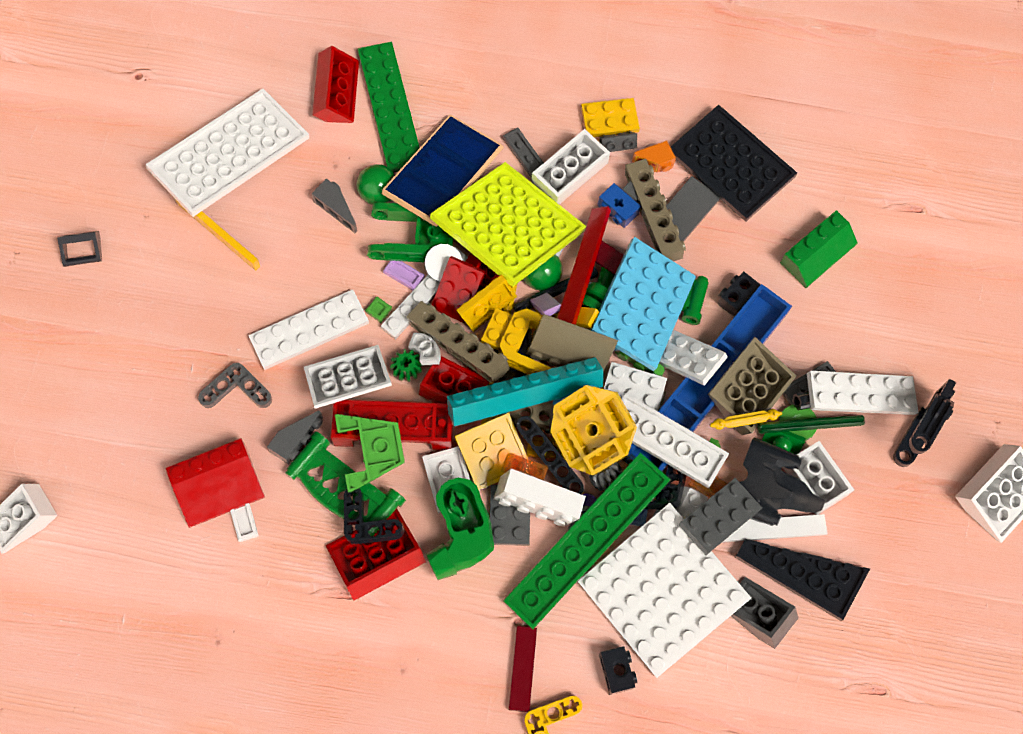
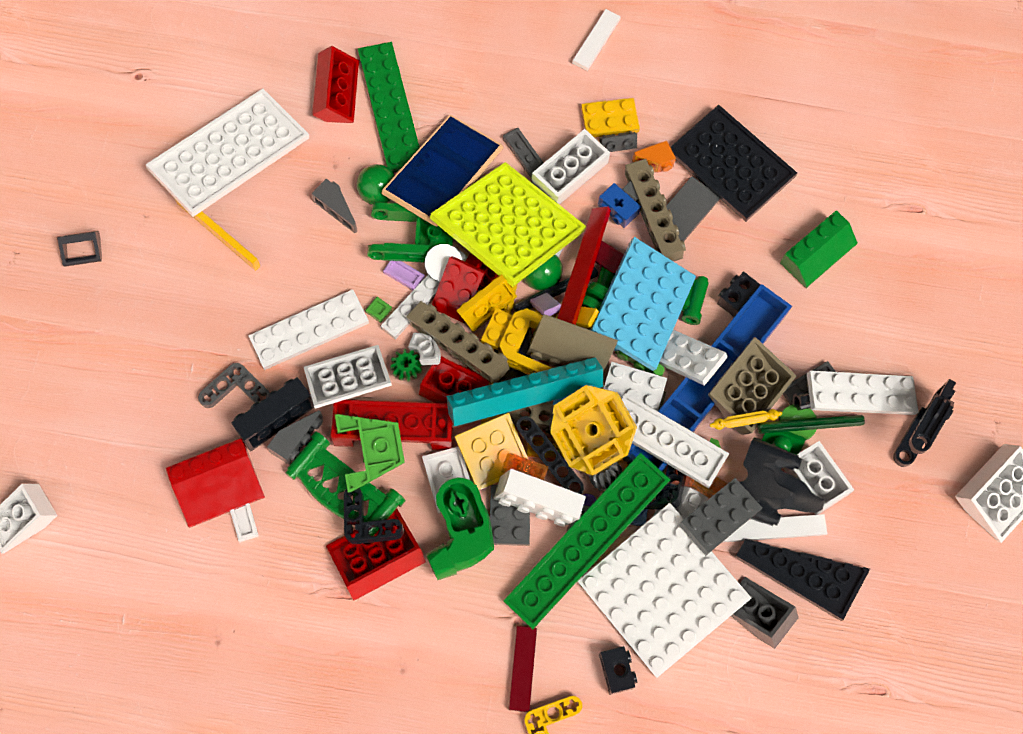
(273, 413): none -> black brick
(596, 40): none -> white tile

